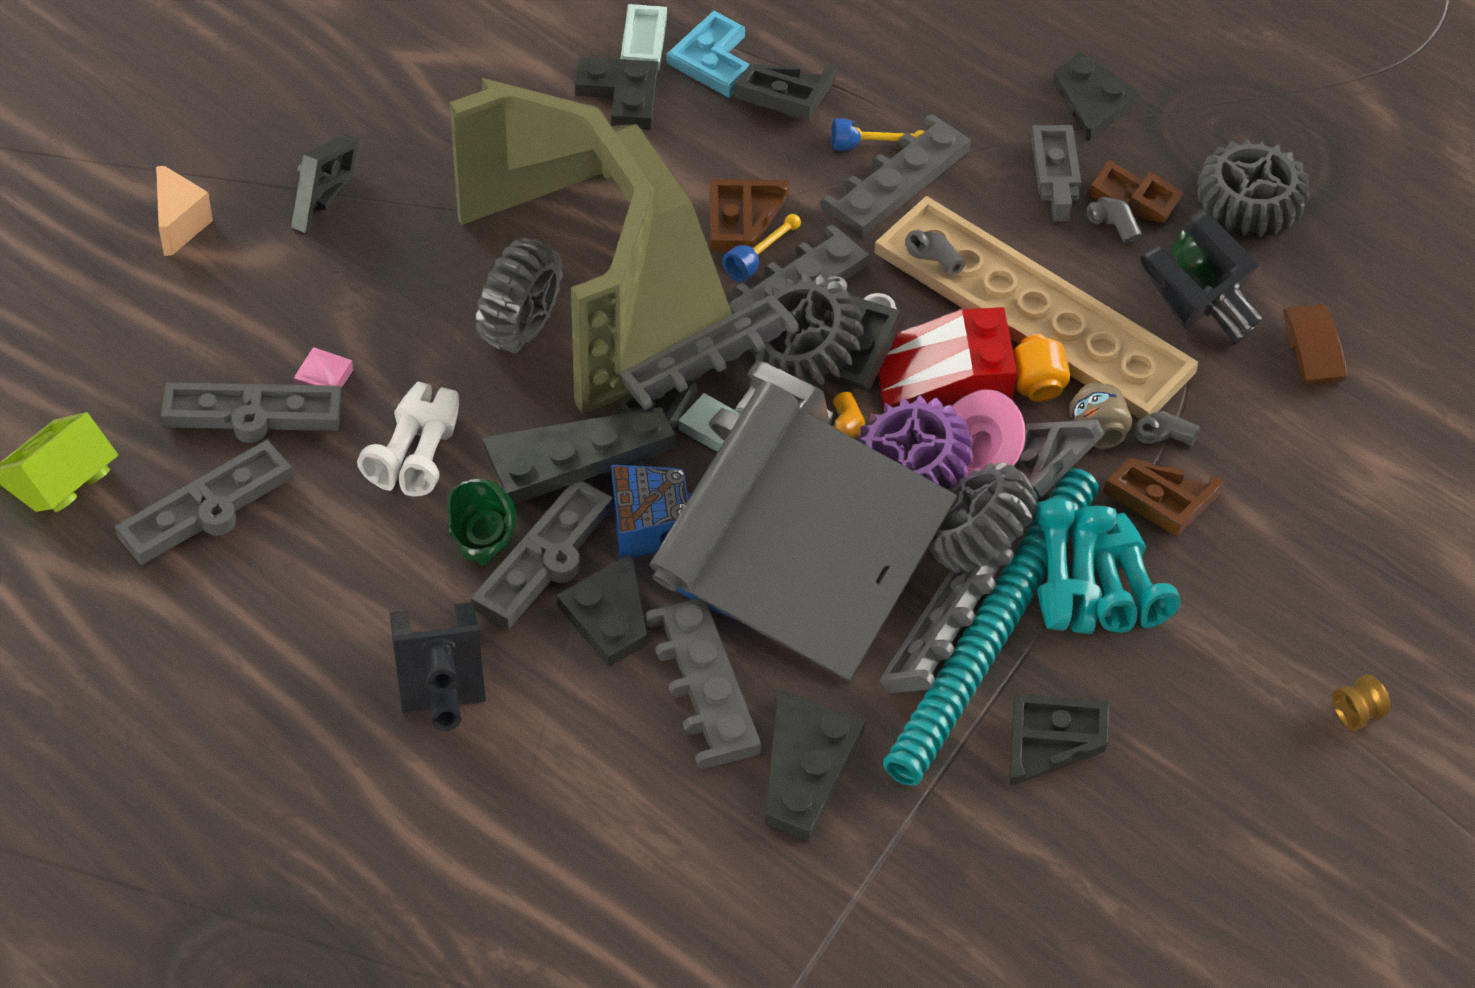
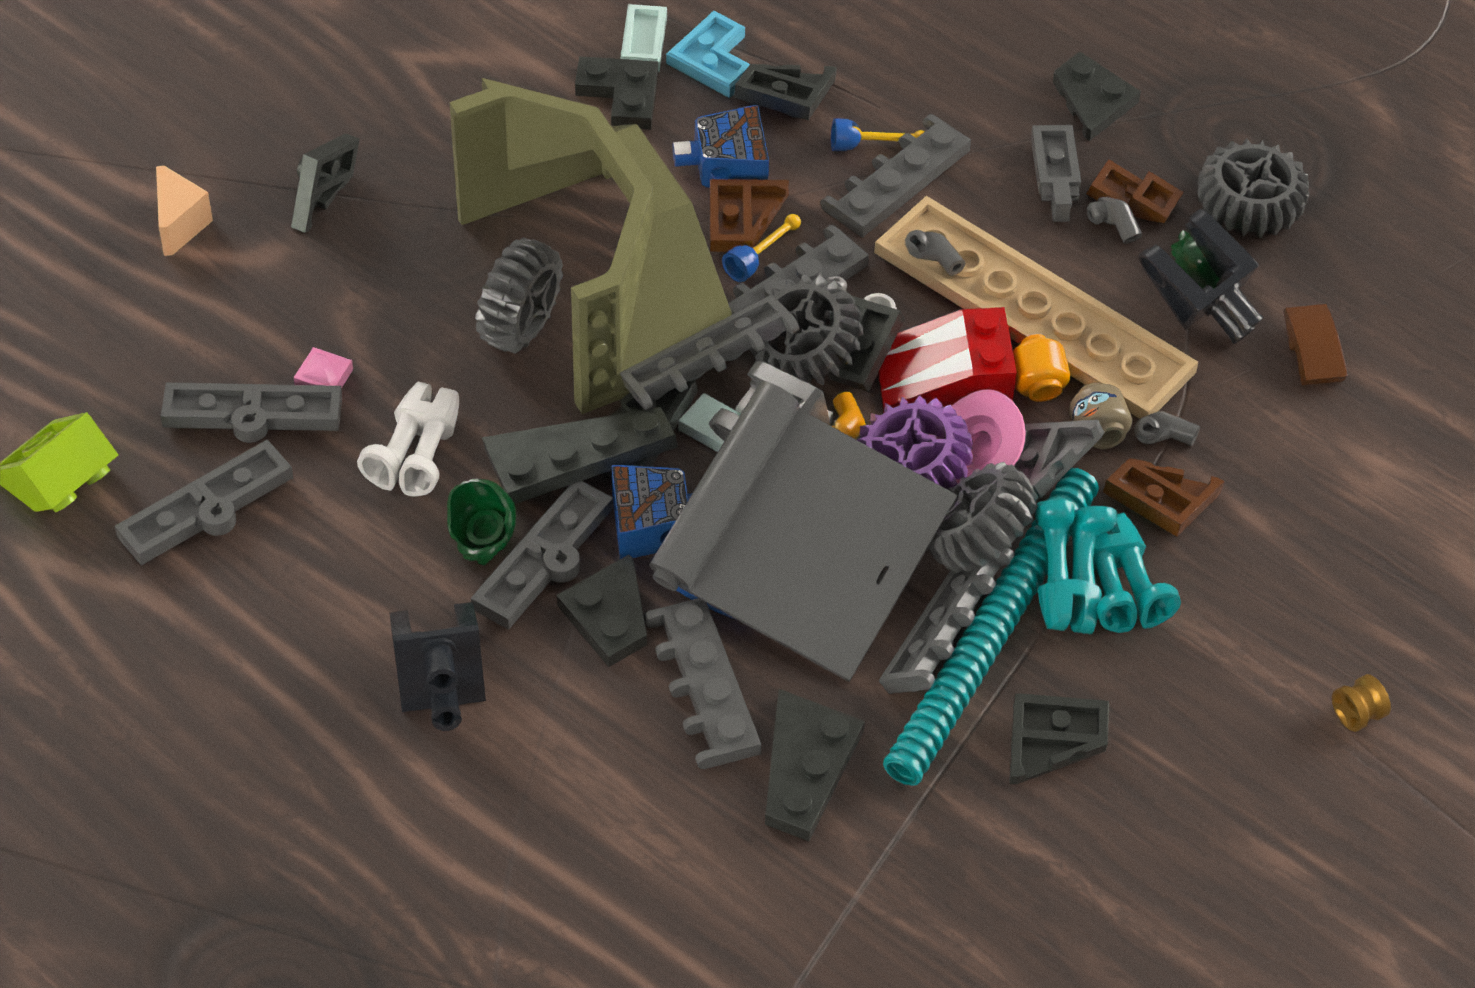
(726, 146): none -> torso

